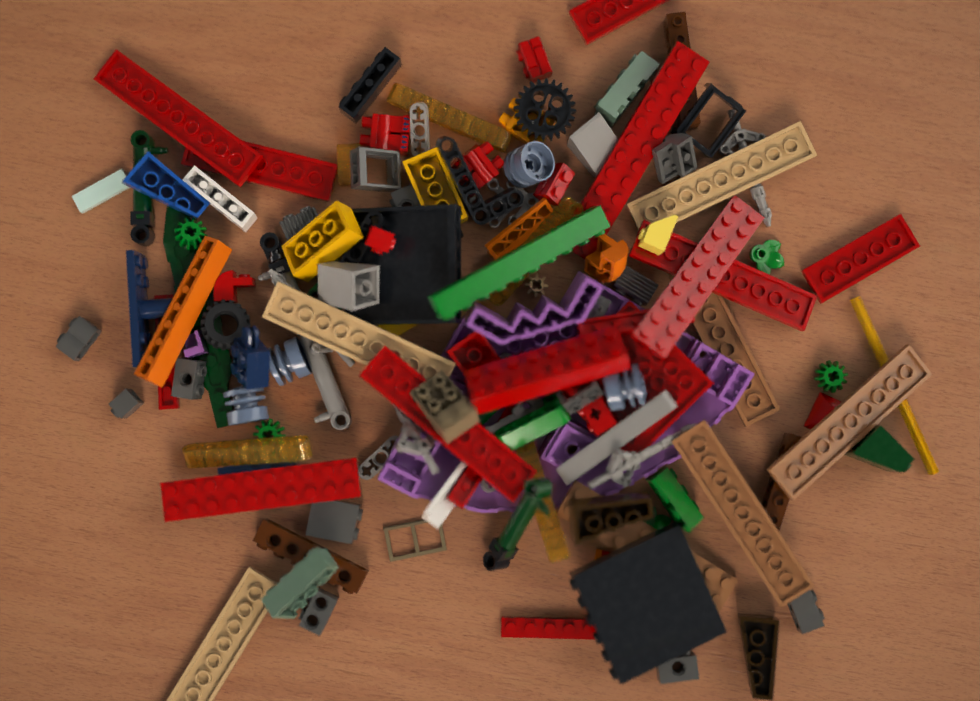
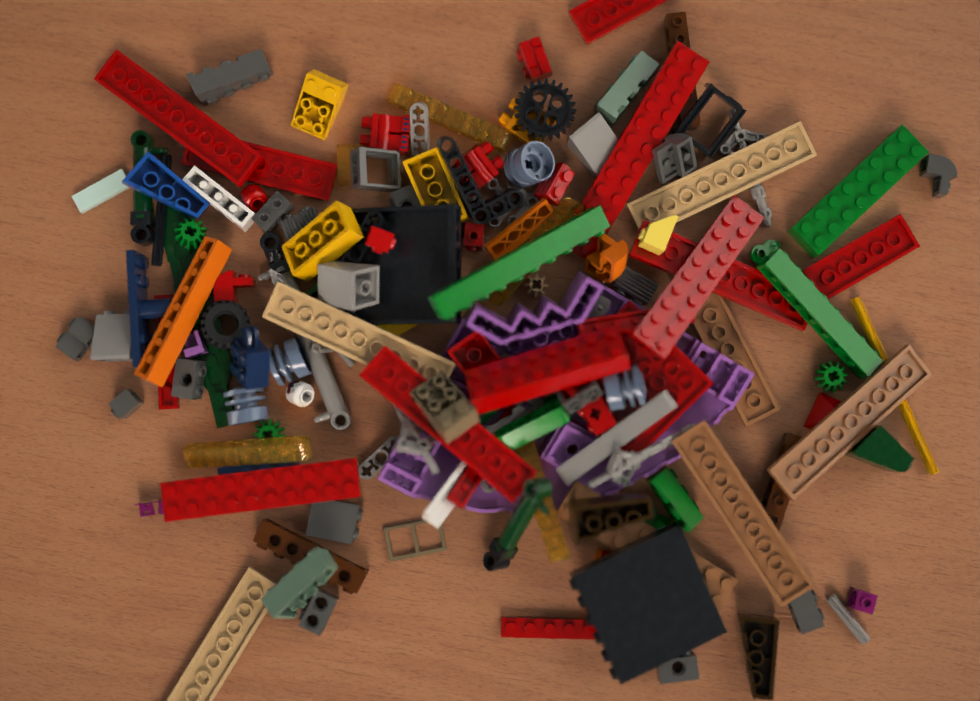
(112, 337): none -> light grey slope
(150, 508): none -> magenta piece
(160, 223): none -> black axle
(230, 77): none -> dark grey wedge
(253, 197): none -> red head
(273, 212): none -> dark grey brick
(300, 393): none -> white head
(318, 104): none -> yellow slope
(370, 85): black brick -> none
(473, 236): none -> red brick
(819, 313): none -> green brick
(848, 619): none -> light grey axle
(857, 191): none -> green brick
(862, 600): none -> magenta brick
(941, 170): none -> dark grey brick

